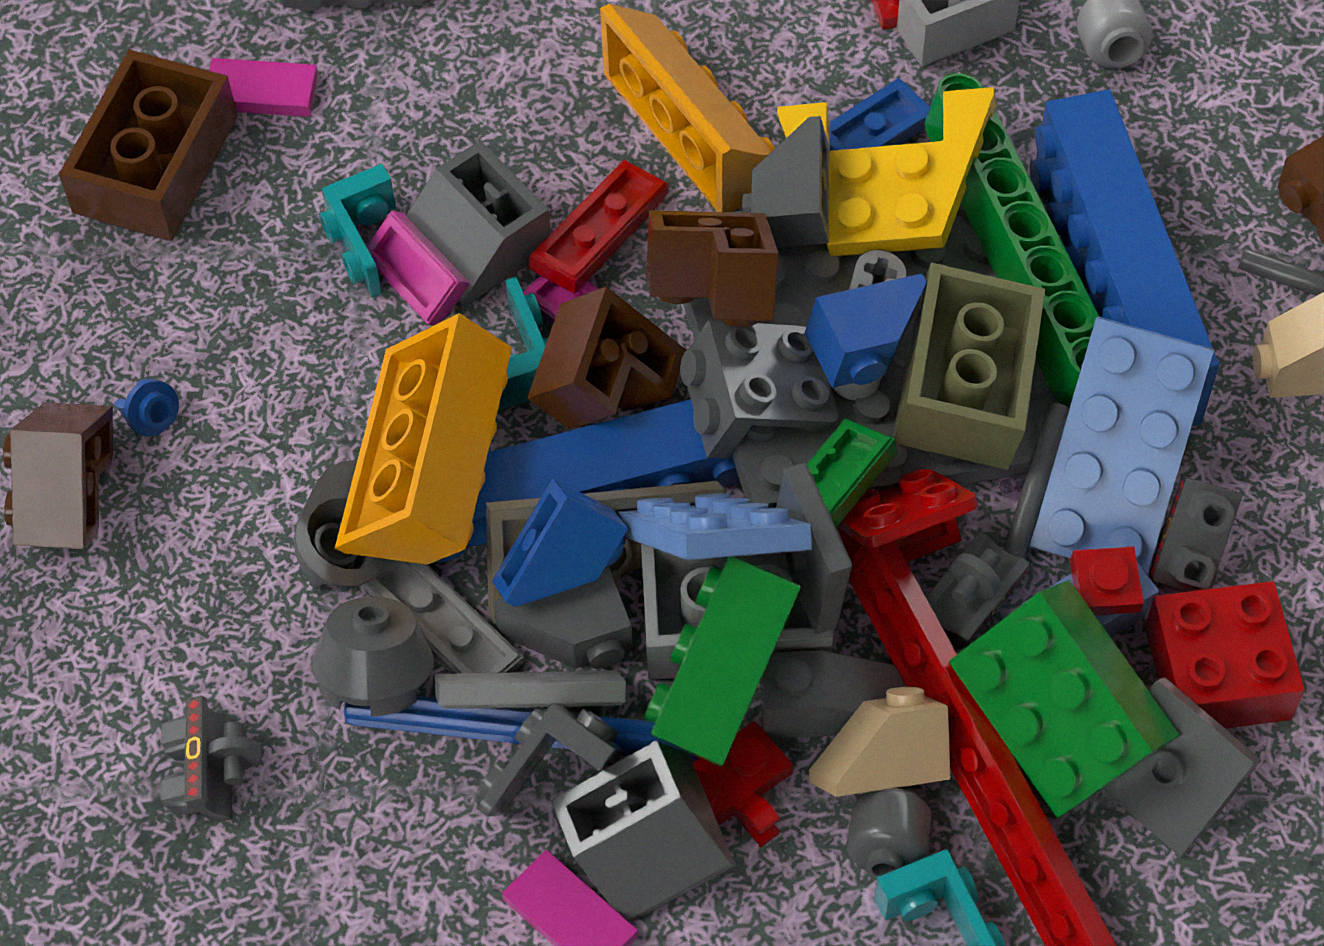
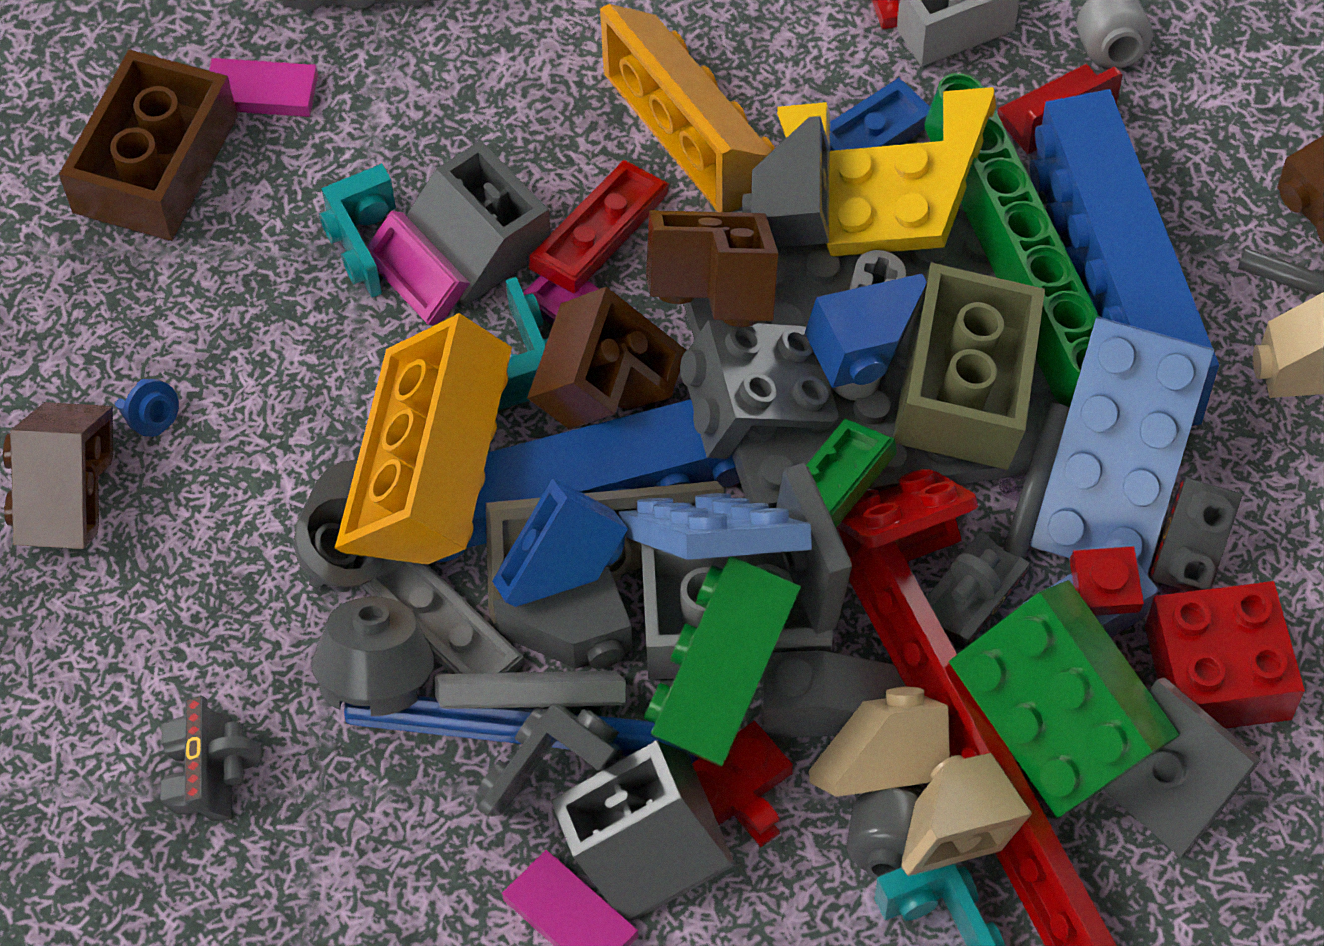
(962, 814): none -> tan slope
(1026, 112): none -> red panel

